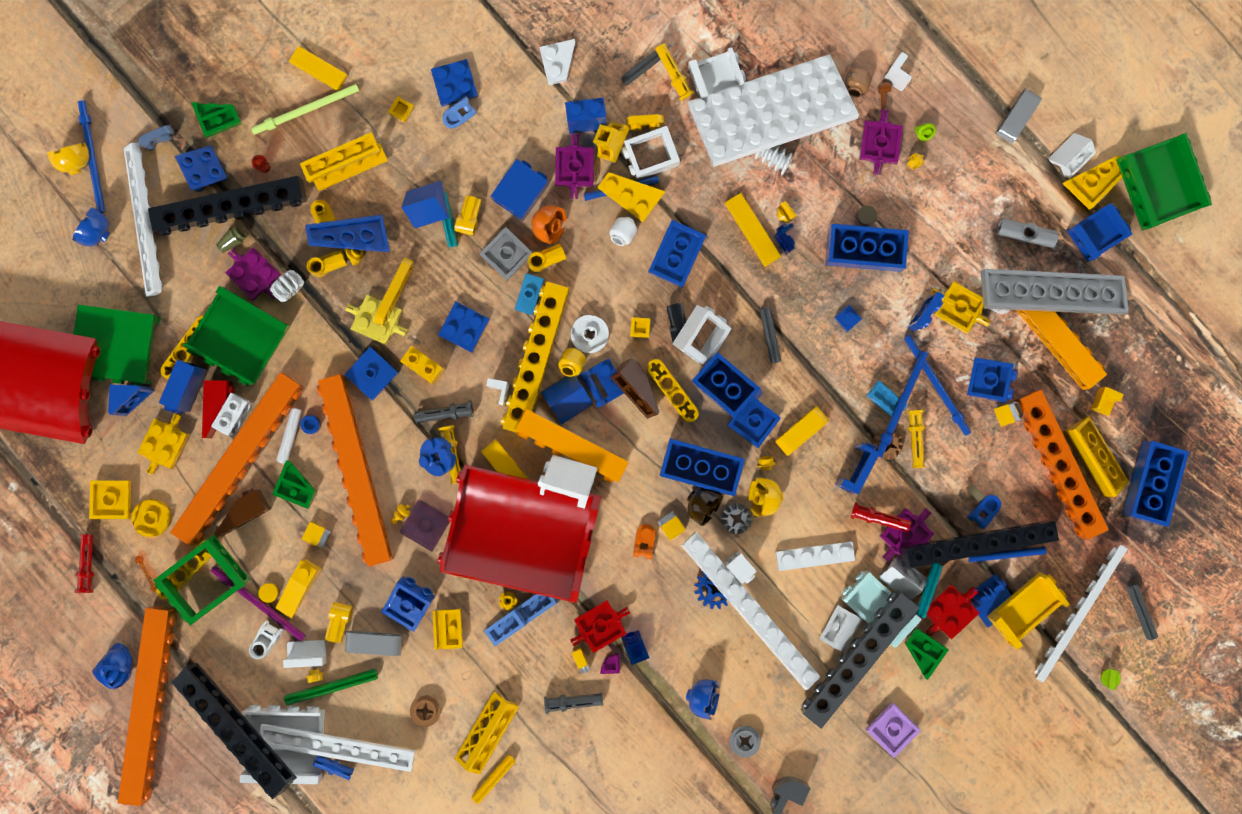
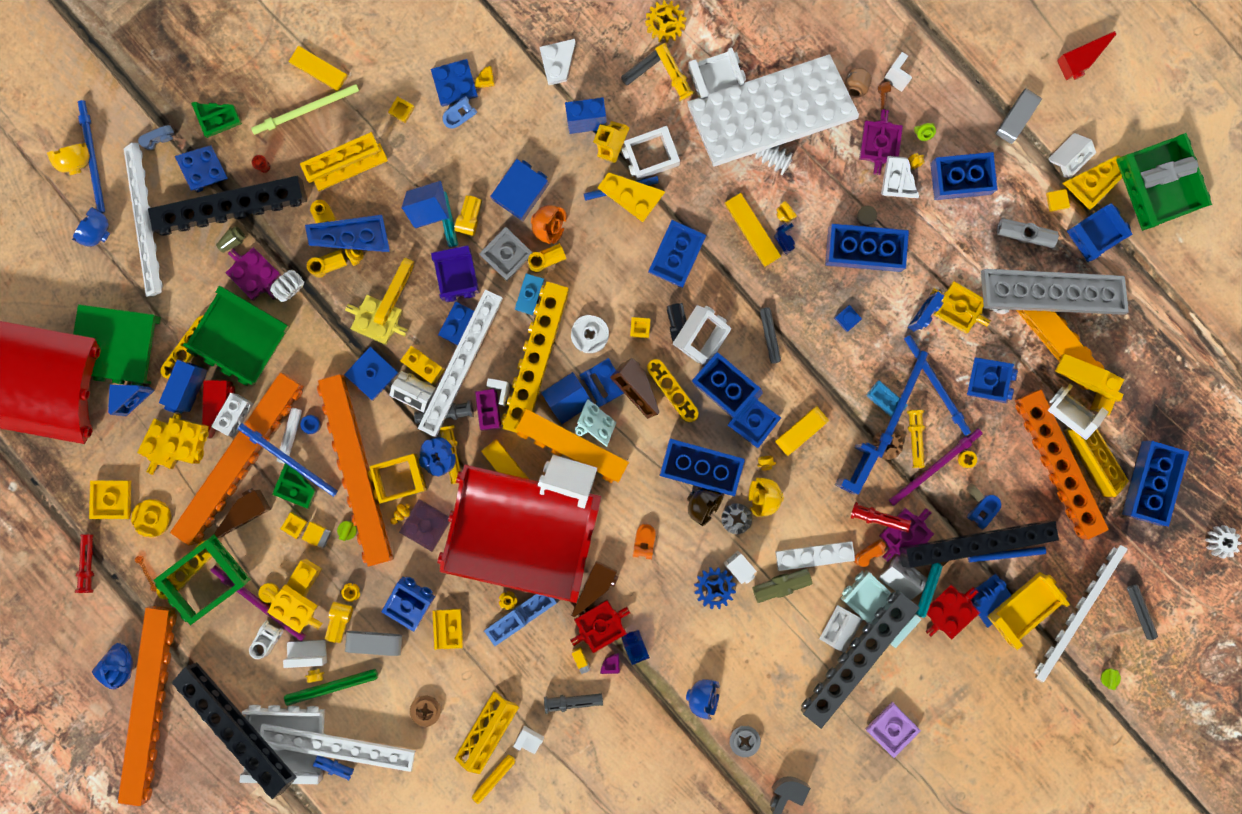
(185, 440): none -> yellow plate
(256, 437): none -> blue bar
(292, 608): none -> yellow plate
(294, 525): none -> yellow plate
(346, 530): none -> lime plate
(350, 587): none -> yellow plate
(412, 391): none -> white brick
(417, 475): none -> yellow window
(455, 273): none -> dark purple panel
(460, 363): none -> white plate
(485, 78): none -> yellow tile
(488, 409): none -> magenta brick
(528, 740): none -> white panel
(572, 362): yellow head -> none
(574, 166): magenta plate -> none
(595, 422): none -> light aqua hinge
(597, 584): none -> reddish brown slope
(623, 231): white head -> none
(638, 122): yellow plate -> none
(671, 525): yellow piece -> none
(672, 23): none -> yellow gear
(750, 610): white plate -> none
(782, 585): none -> olive piece
(873, 550): none -> orange plate
(898, 178): none -> white wing
(925, 651): green wing -> none
(961, 457): none -> yellow bush
(963, 176): none -> blue brick
(964, 443): none -> magenta bar
(1009, 413): yellow piece -> none
(1058, 200): none -> yellow tile
(1075, 414): none -> white panel
(1076, 62): none -> red slope
(1090, 376): none -> yellow slope
(1169, 172): none -> light grey piece
(1225, 548): none -> white gear

